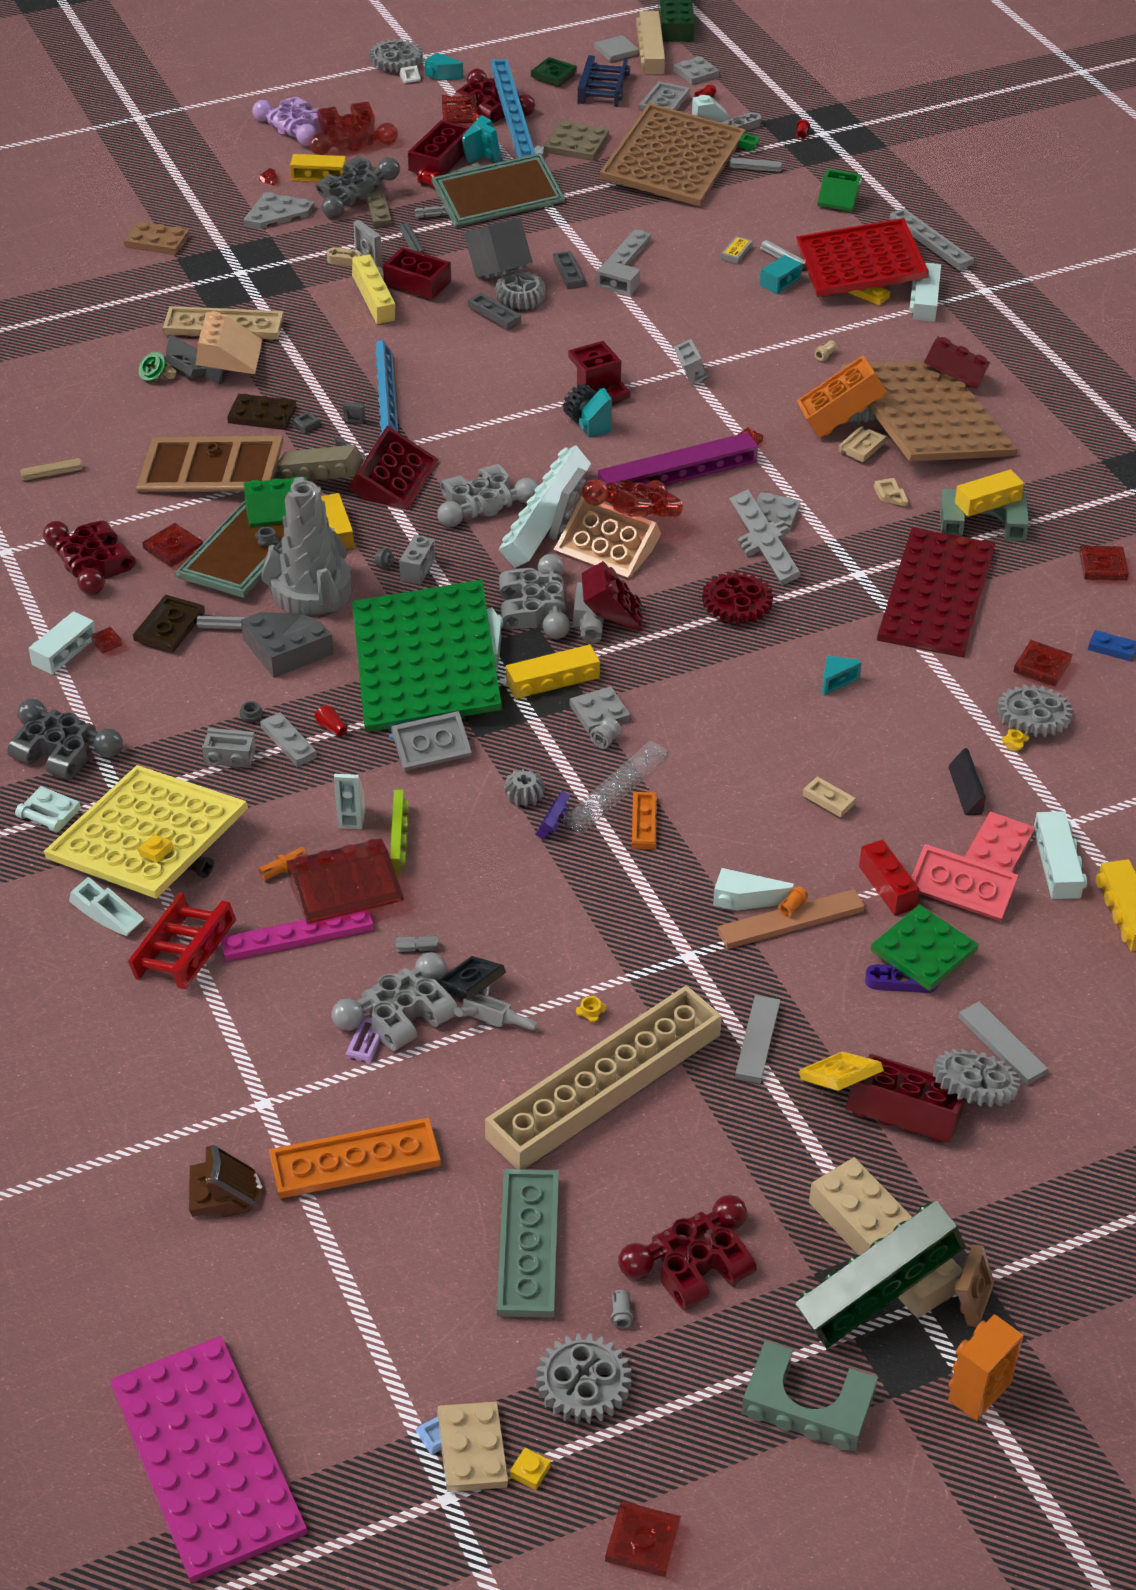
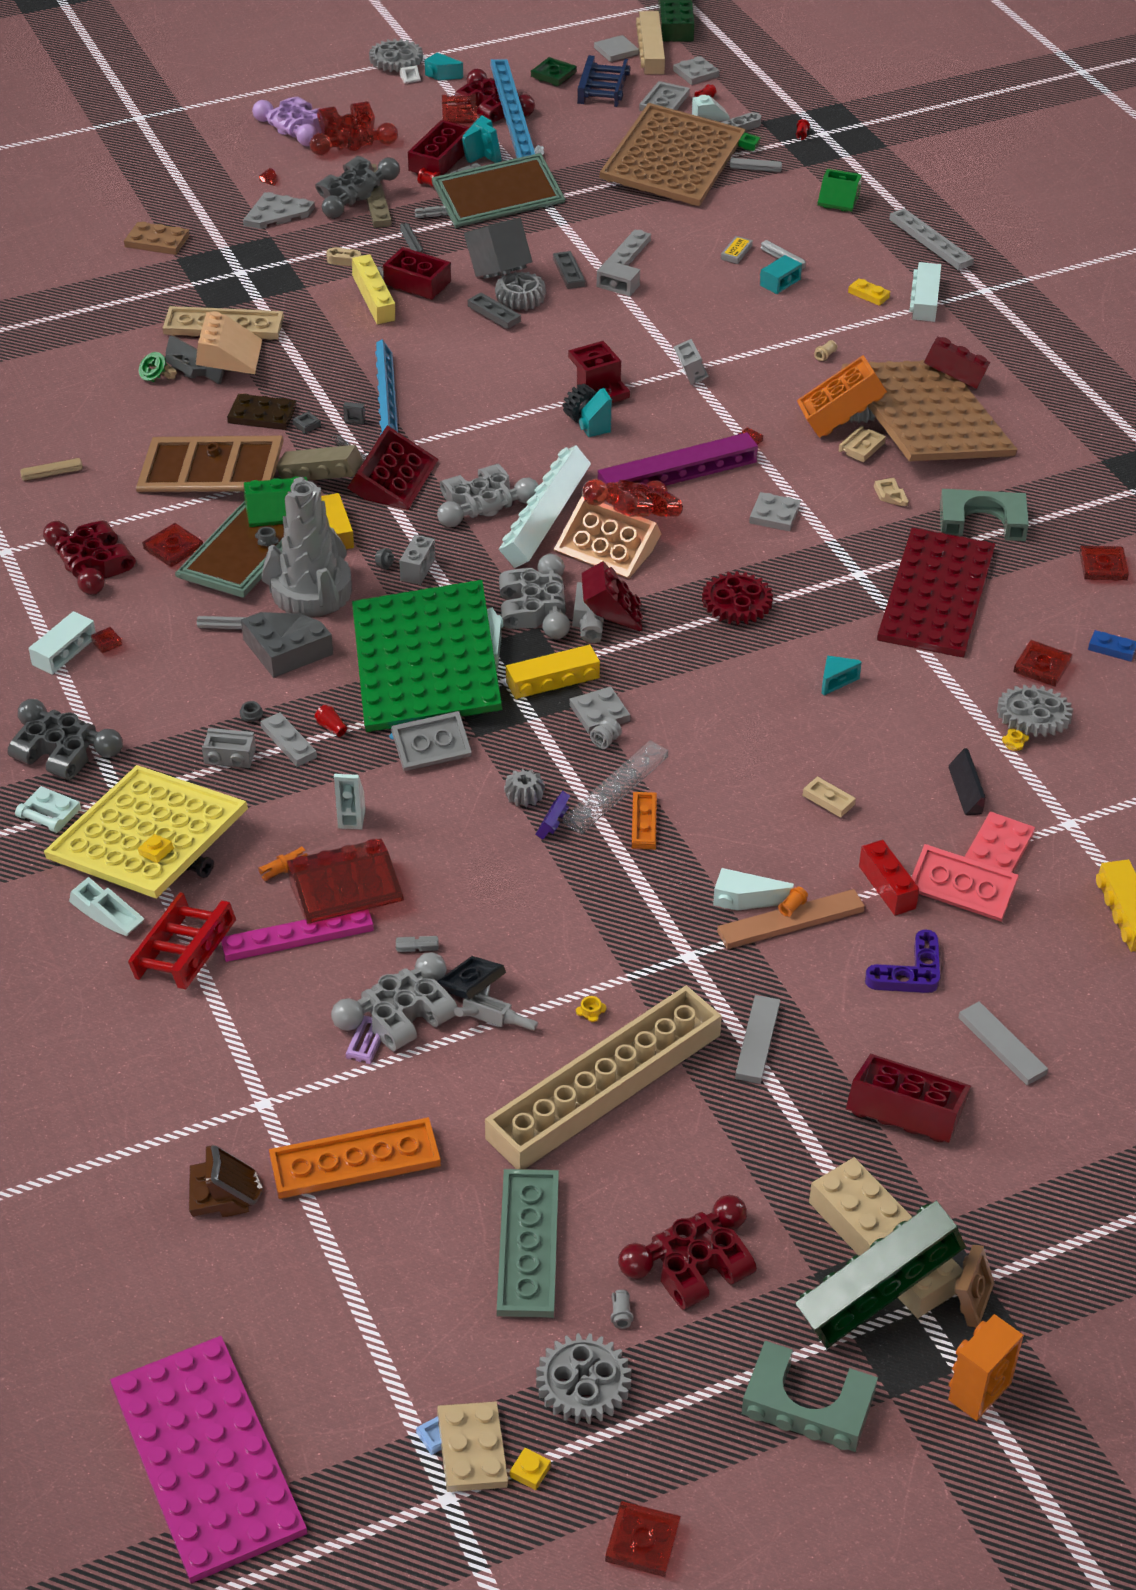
(168, 623): dark brown plate -> none
(315, 167): yellow brick -> none
(368, 242): light grey tile -> none
(399, 824): lime plate -> none
(567, 503): light grey plate -> none
(576, 140): dark tan plate -> none
(764, 537): light grey hinge -> none
(840, 1070): yellow tile -> none
(861, 257): red plate -> none
(924, 947): green plate -> none
(976, 1077): light grey gear -> none
(989, 492): yellow brick -> none
(1059, 855): light aqua brick -> none

